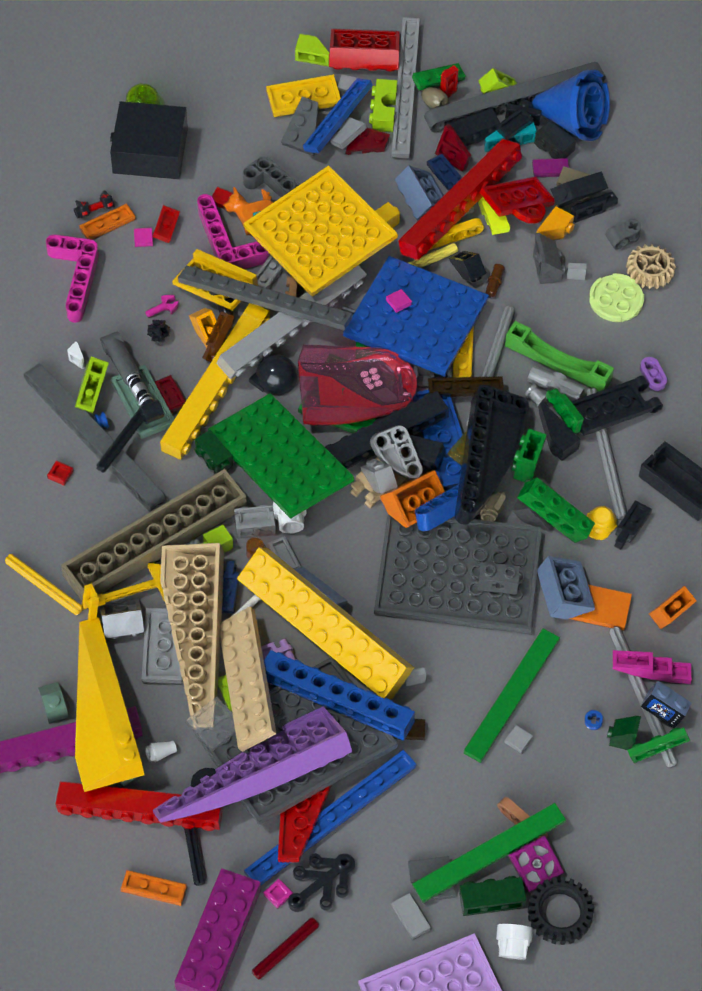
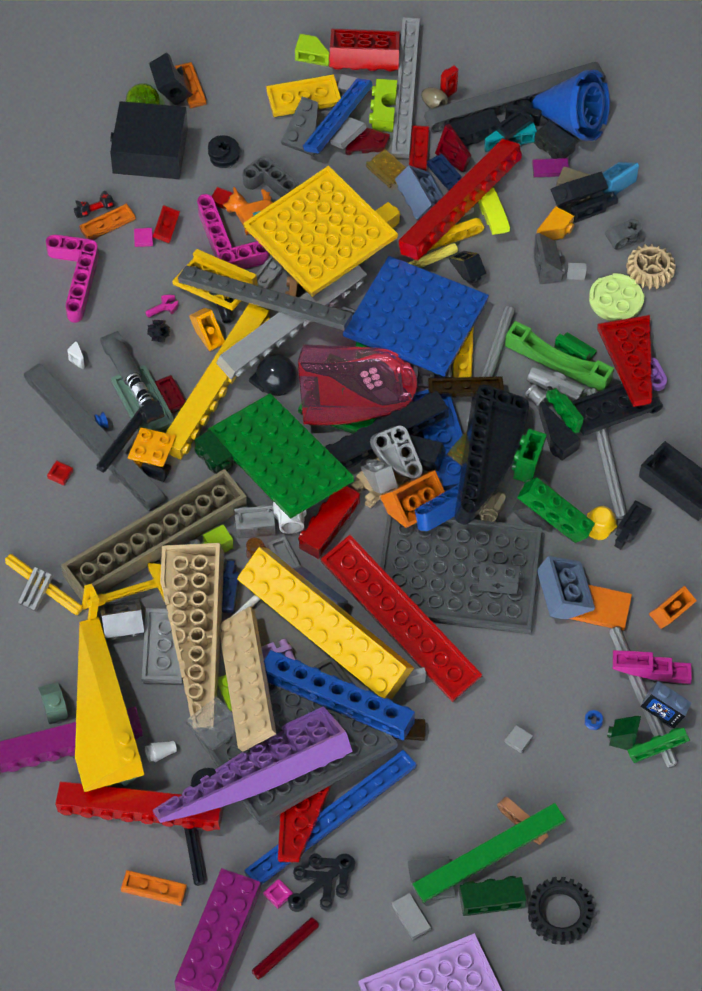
(29, 585): none -> light grey tile
(91, 384): lime slope -> none
(151, 447): none -> light orange hinge
(156, 472): none -> black panel
(169, 80): none -> black piece
(198, 98): none -> orange tile
(218, 335): reddish brown hinge -> none
(223, 151): none -> black piece
(329, 521): none -> red brick
(385, 167): none -> clear yellow plate
(398, 300): dark pink tile -> none
(401, 618): none -> red plate
(419, 147): none -> red tile
(432, 77): green plate -> none
(495, 80): lime slope -> none
(495, 280): reddish brown axle -> none
(511, 695): green tile -> none
(513, 940): white piece -> none
(519, 198): red plate -> none
(536, 863): magenta piece -> none
(574, 347): none -> green panel
(620, 176): none -> dark azure slope
(630, 352): none -> red wing

